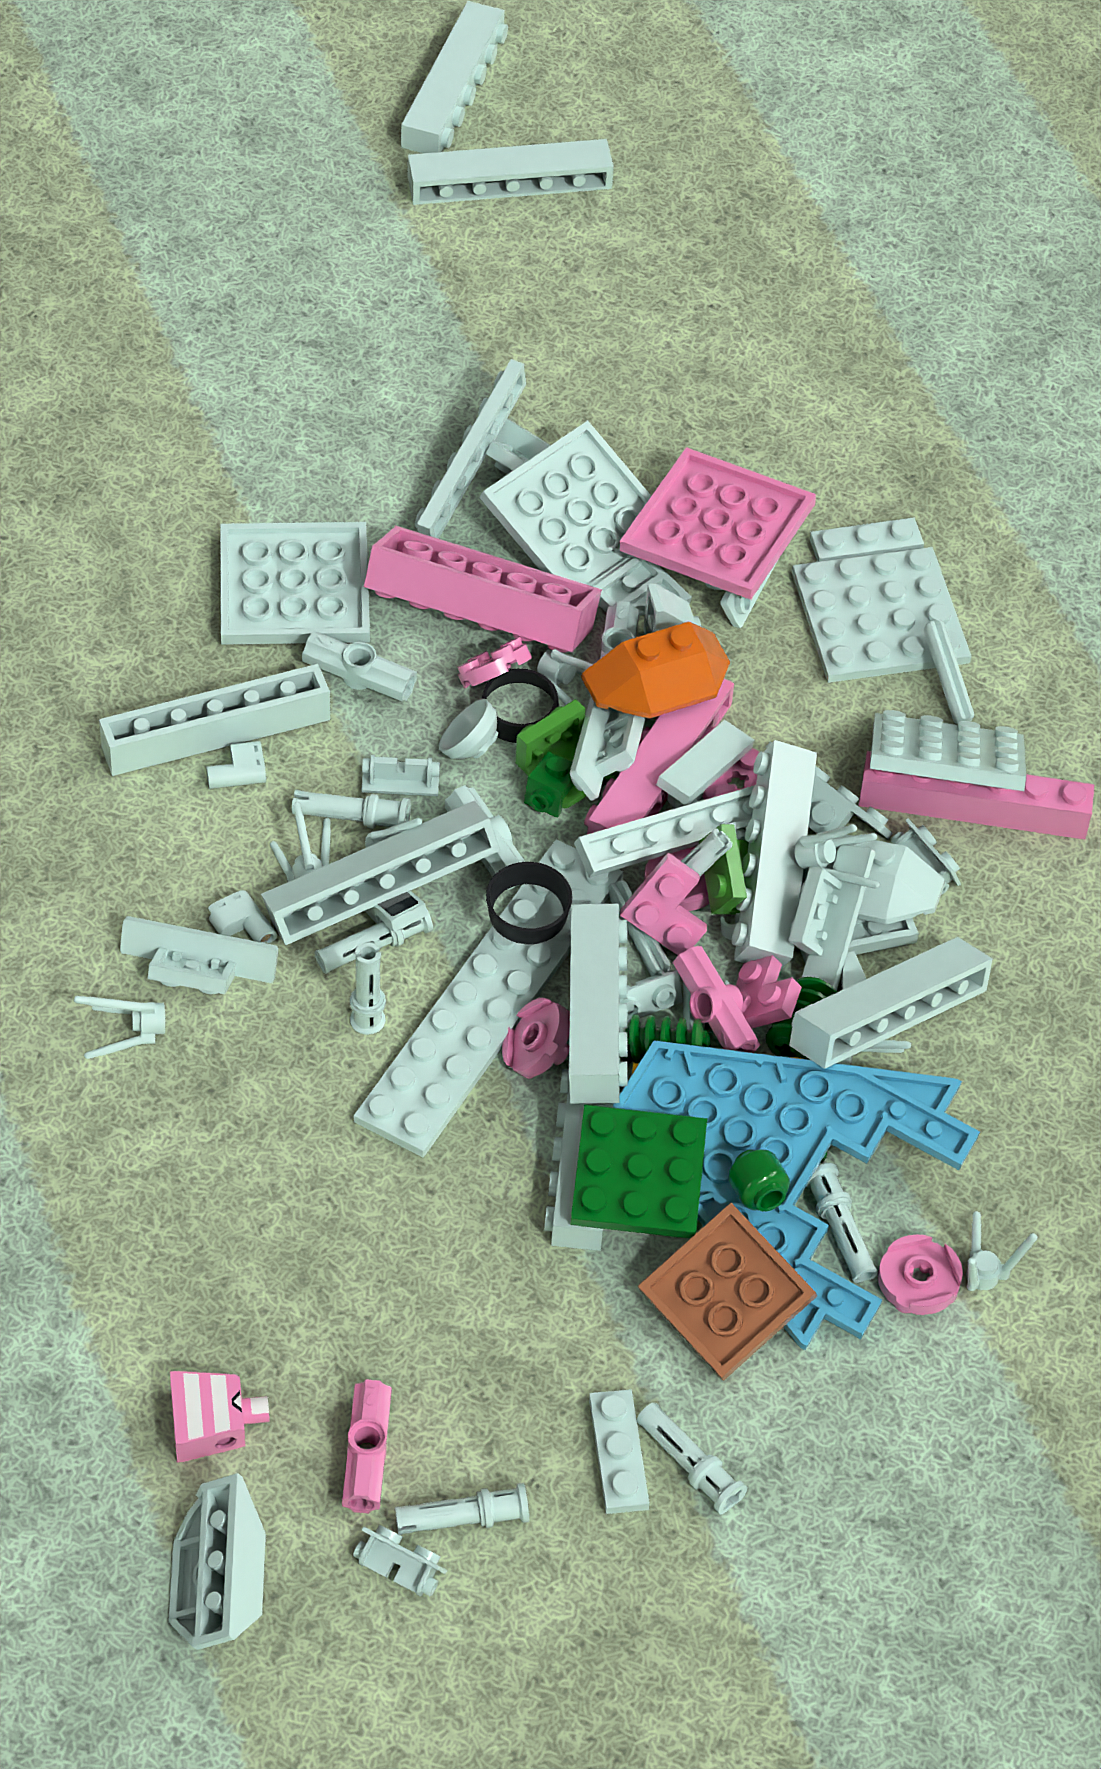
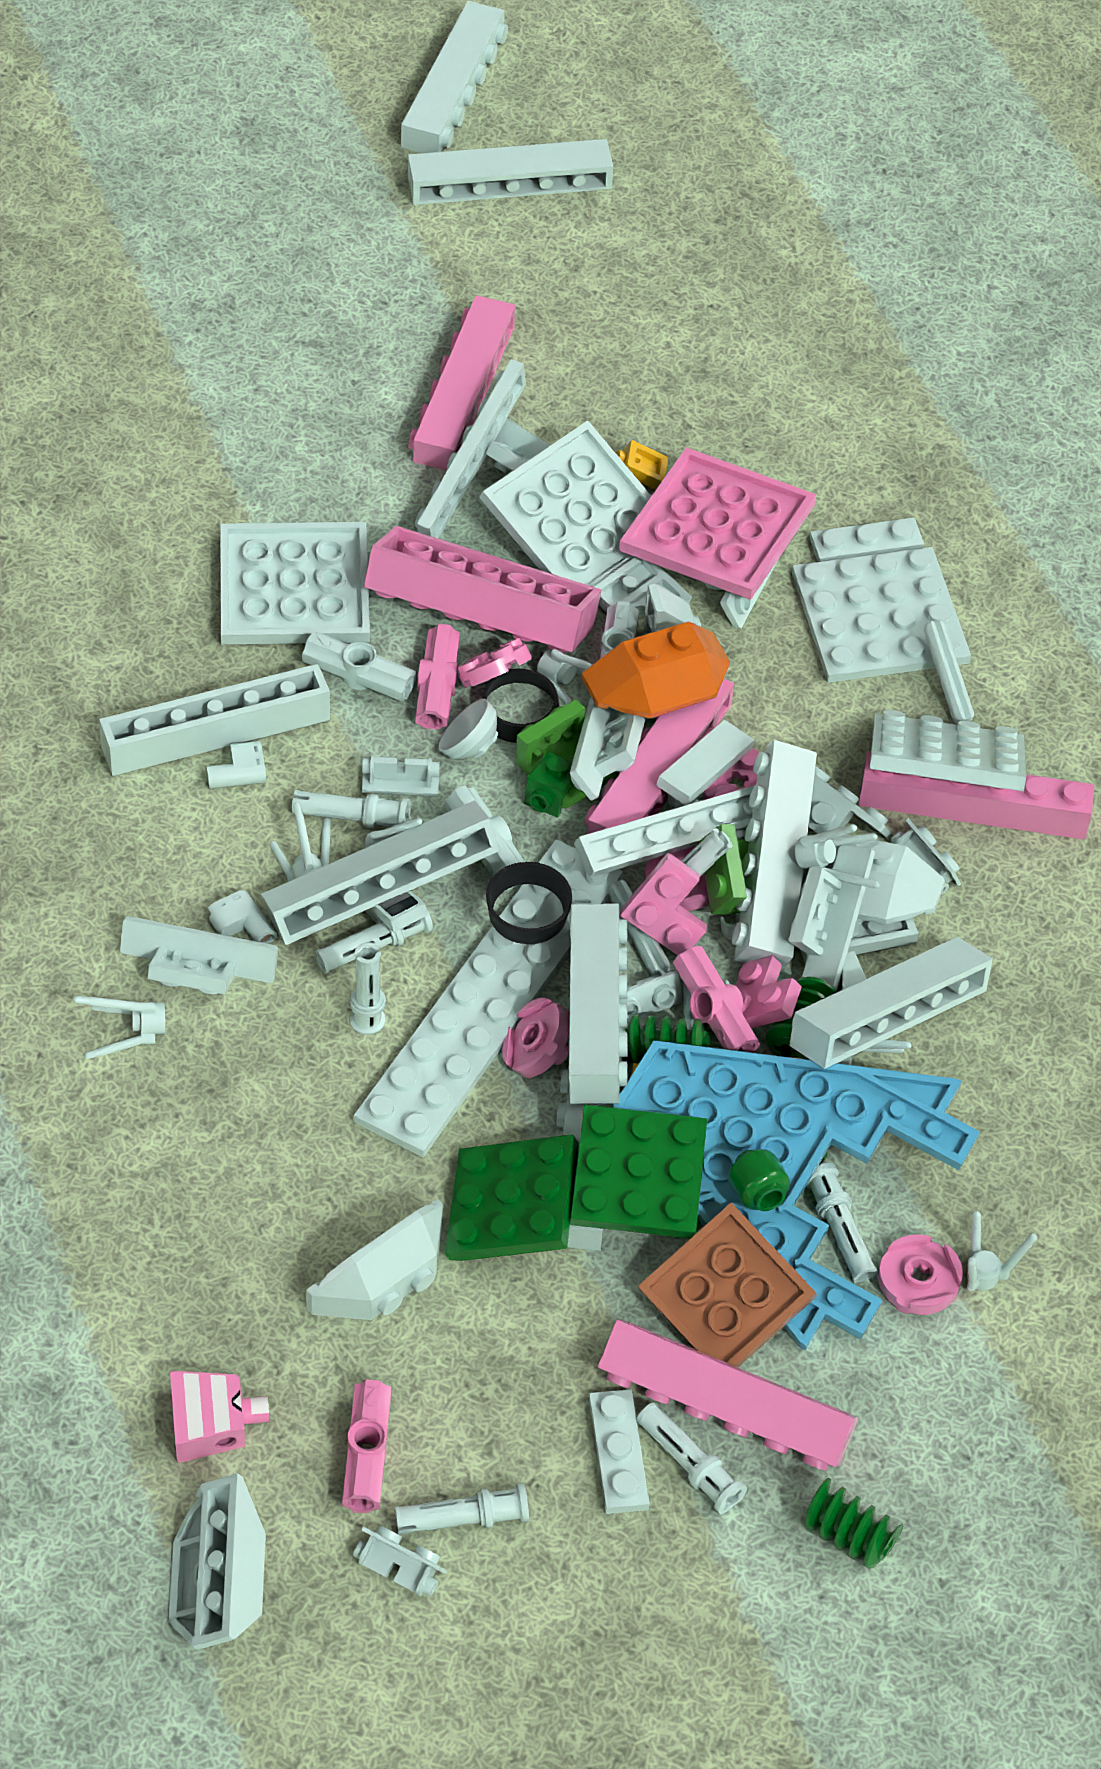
(383, 1270): none -> light aqua wedge
(437, 677): none -> bright pink piece
(463, 381): none -> bright pink brick
(512, 1198): none -> green plate
(644, 463): none -> yellow bracket
(728, 1393): none -> bright pink brick
(850, 1525): none -> green piece

